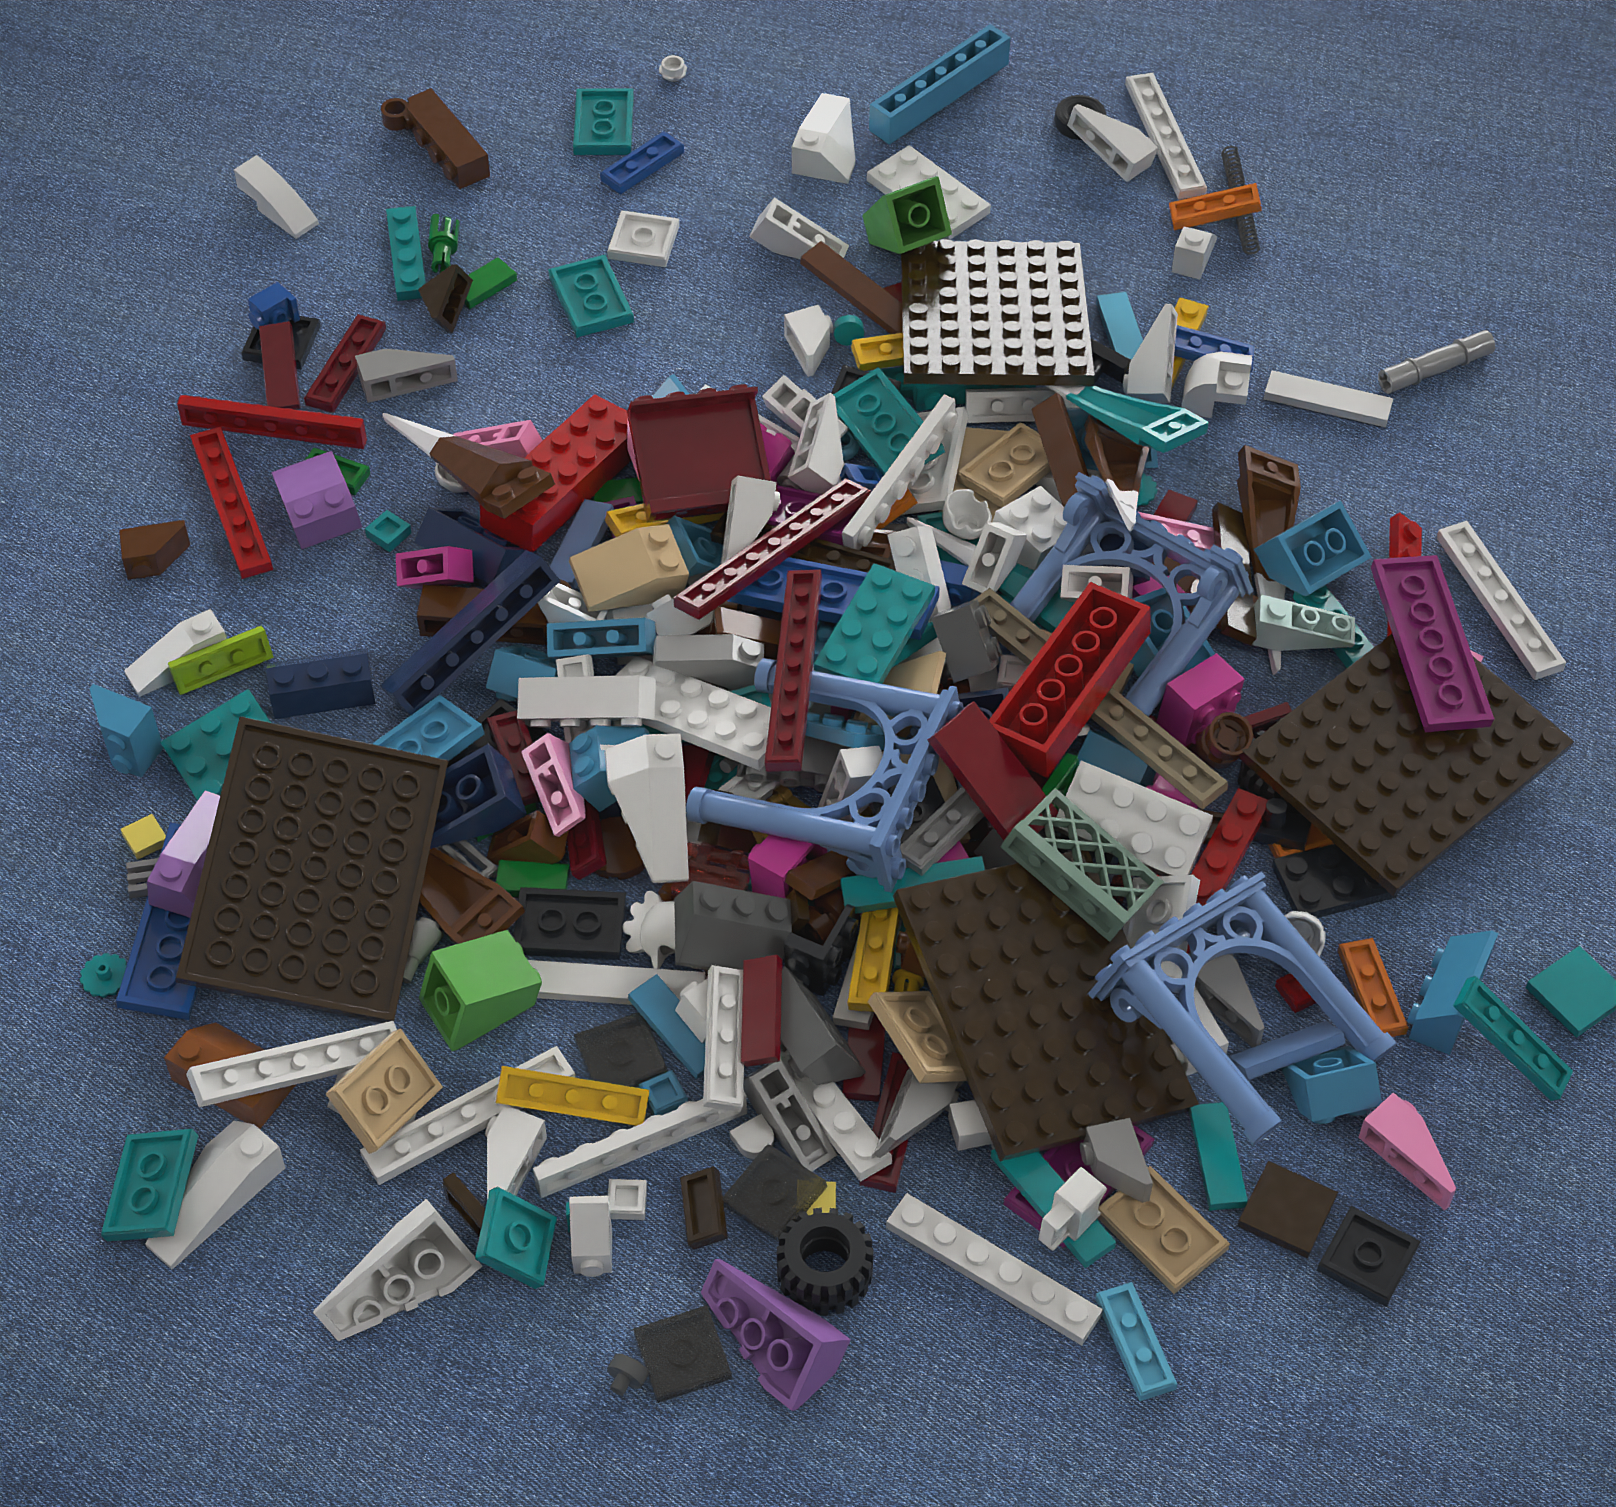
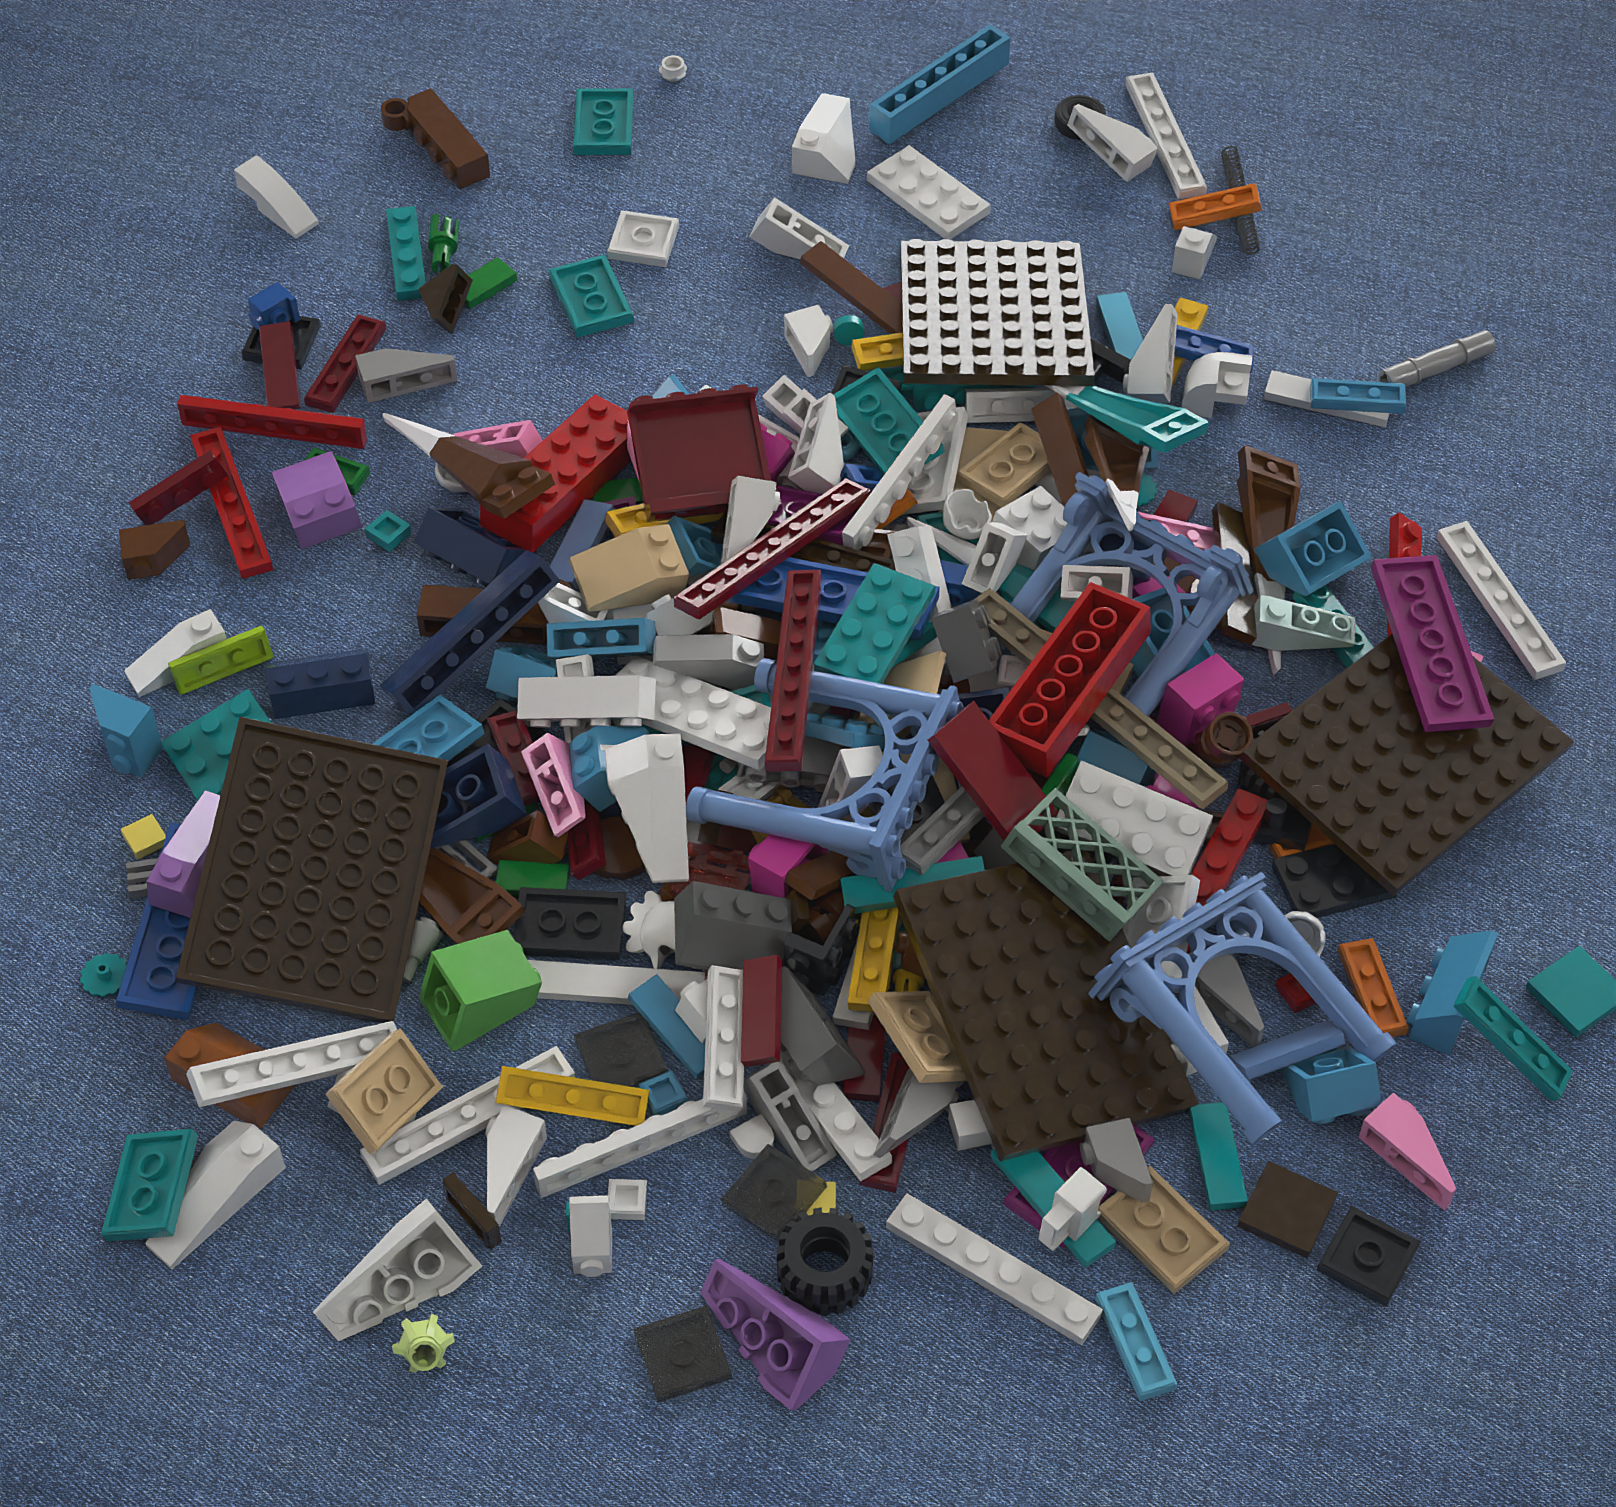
(178, 488): none -> dark red plate
(423, 1344): none -> yellowish green rock
(434, 567): dark pink brick -> none
(516, 1237): teal tile -> none
(626, 1373): dark grey tile -> none
(642, 162): blue tile -> none
(703, 1208): dark brown tile -> none
(908, 217): bright green slope -> none
(1357, 396): none -> dark azure tile

